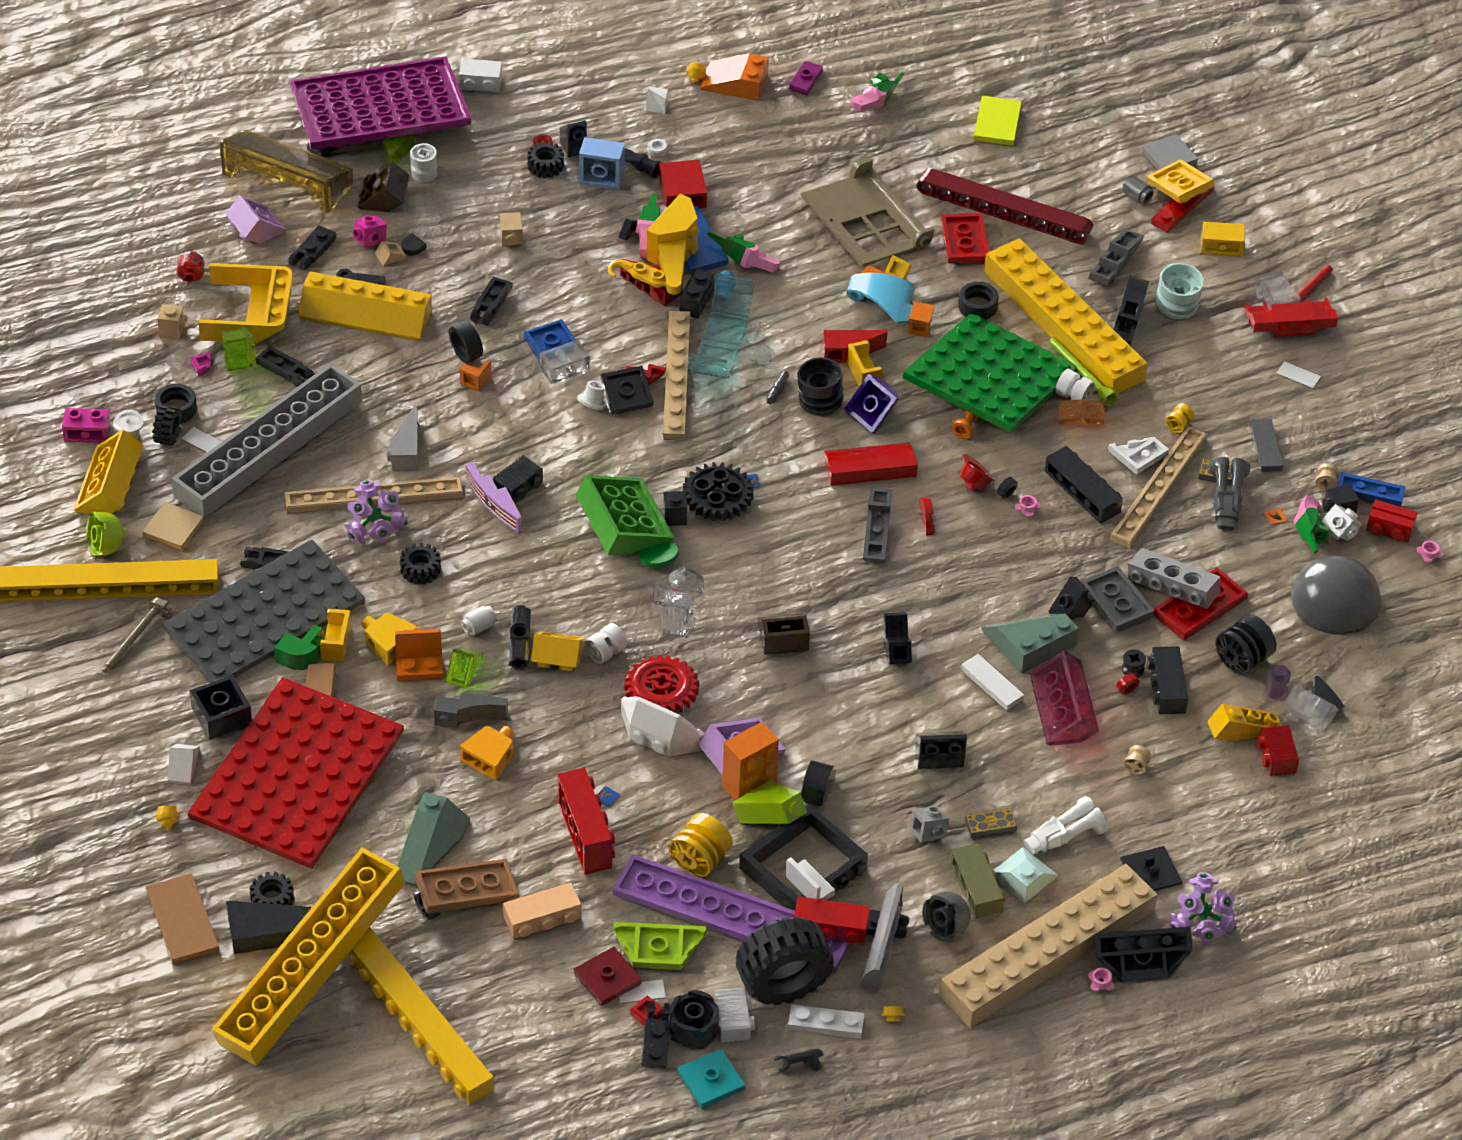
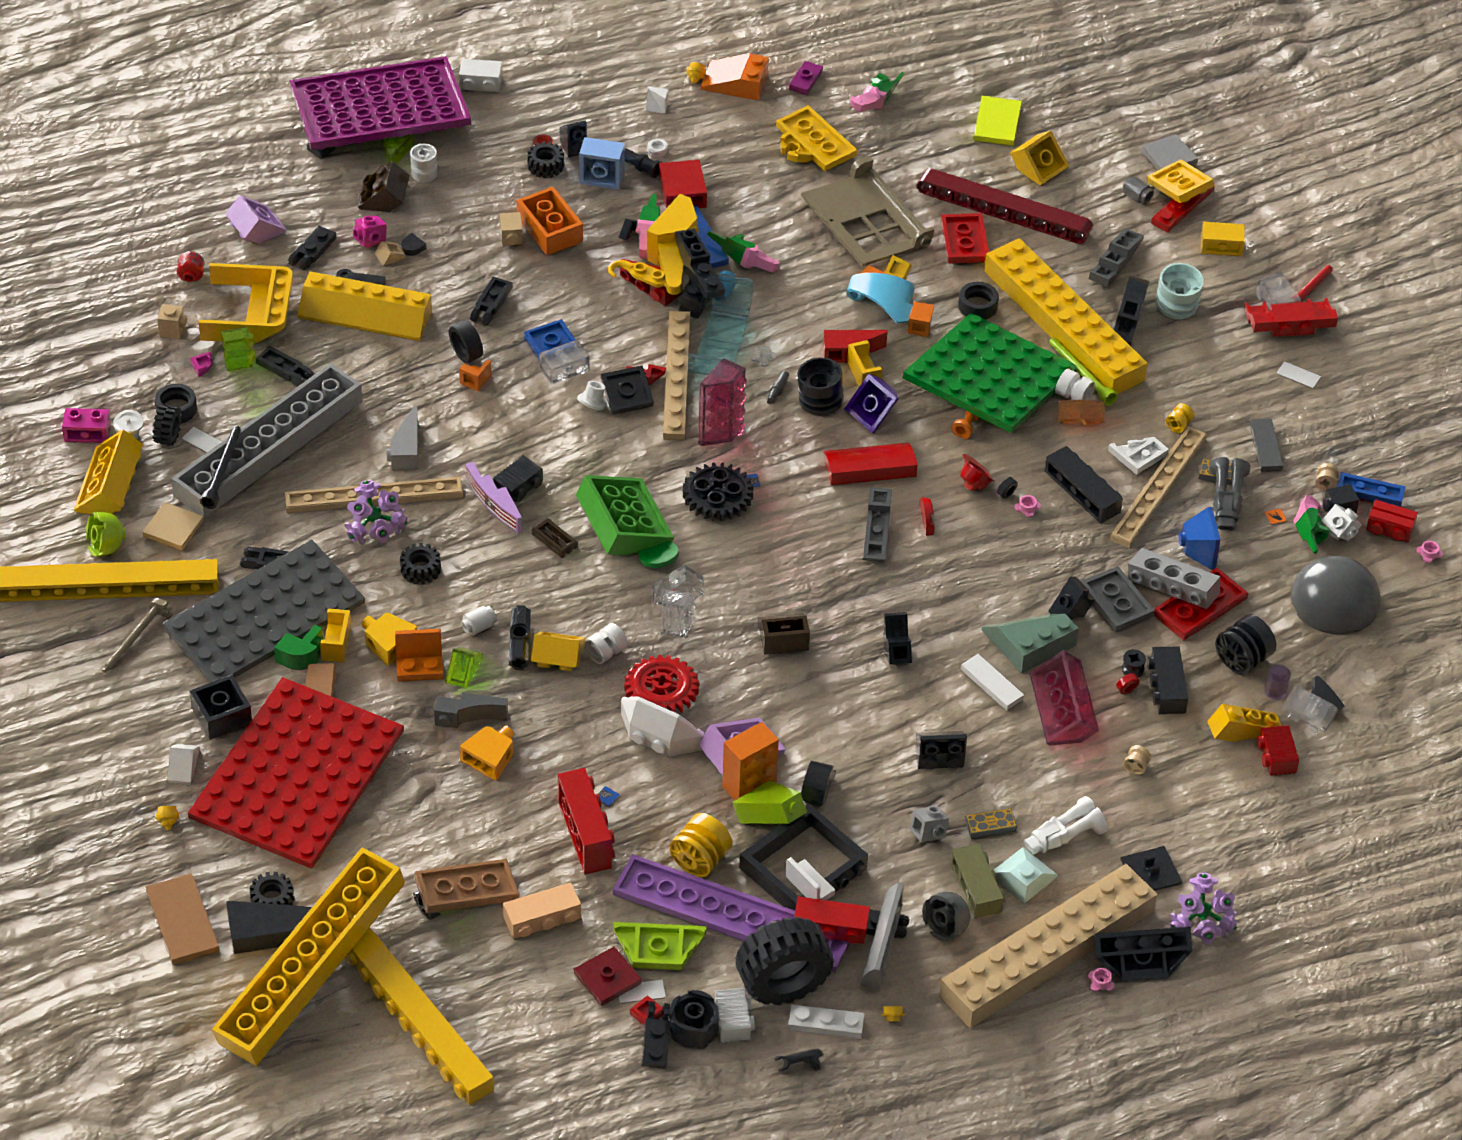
(210, 498): none -> black piece
(320, 176): clear yellow windscreen -> none
(432, 833): sand green wedge -> none
(550, 221): none -> orange brick
(551, 539): none -> dark brown tile
(675, 508): black brick -> none
(697, 264): none -> black slope
(711, 1078): teal plate -> none
(722, 404): none -> clear pink slope
(813, 140): none -> yellow plate
(1040, 158): none -> yellow slope
(1201, 538): none -> blue slope

